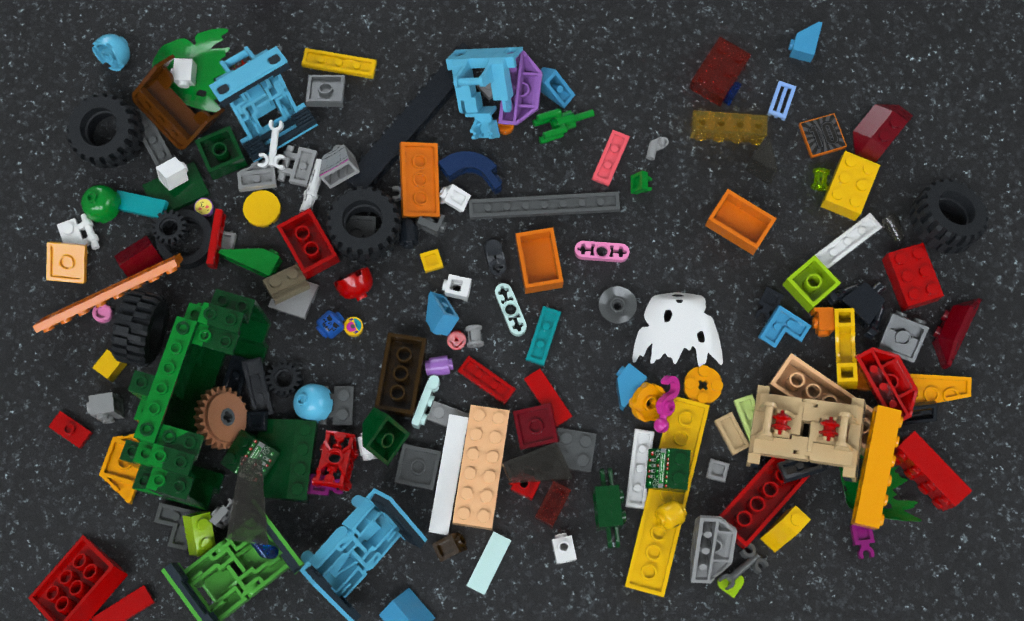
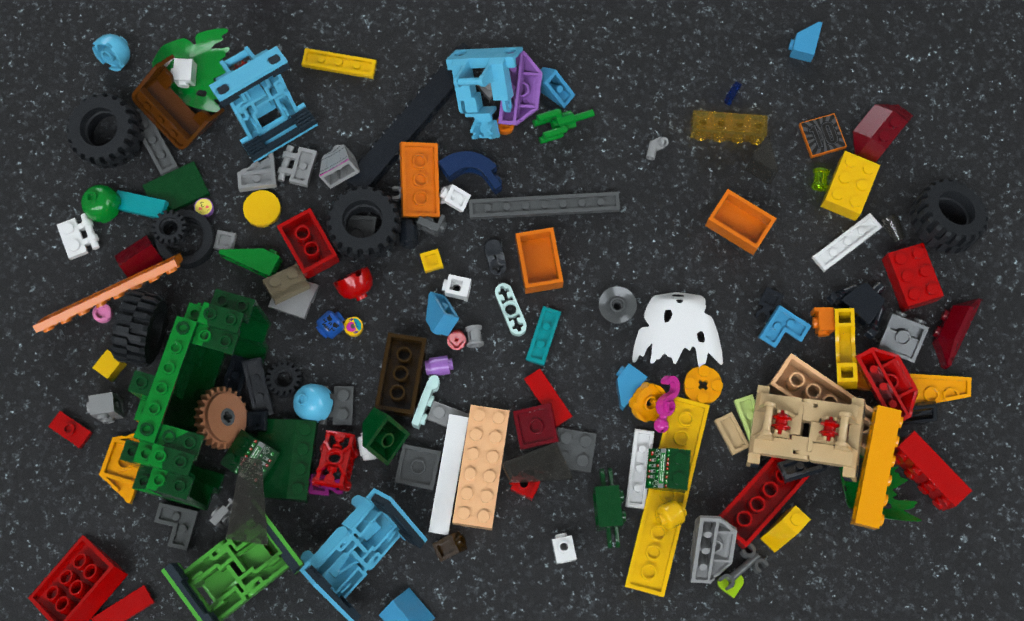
(66, 262): light orange plate -> none
(172, 173): white brick -> none
(199, 533): lime brick -> none
(216, 238): red tile -> none
(221, 153): dark green brick -> none
(264, 551): clear blue arm -> none
(272, 160): white bar -> none
(310, 193): white pin -> none
(325, 91): dark grey tile -> none
(486, 380): red tile -> none
(489, 563): light aqua tile -> none
(552, 504): clear red brick -> none
(595, 257): bright pink beam -> none
(610, 158): coral tile -> none
(639, 182): green tile -> none
(717, 470): light grey tile -> none
(719, 71): clear red brick -> none
(776, 114): light blue tile -> none
(811, 283): lime brick -> none
(862, 537): magenta plate -> none

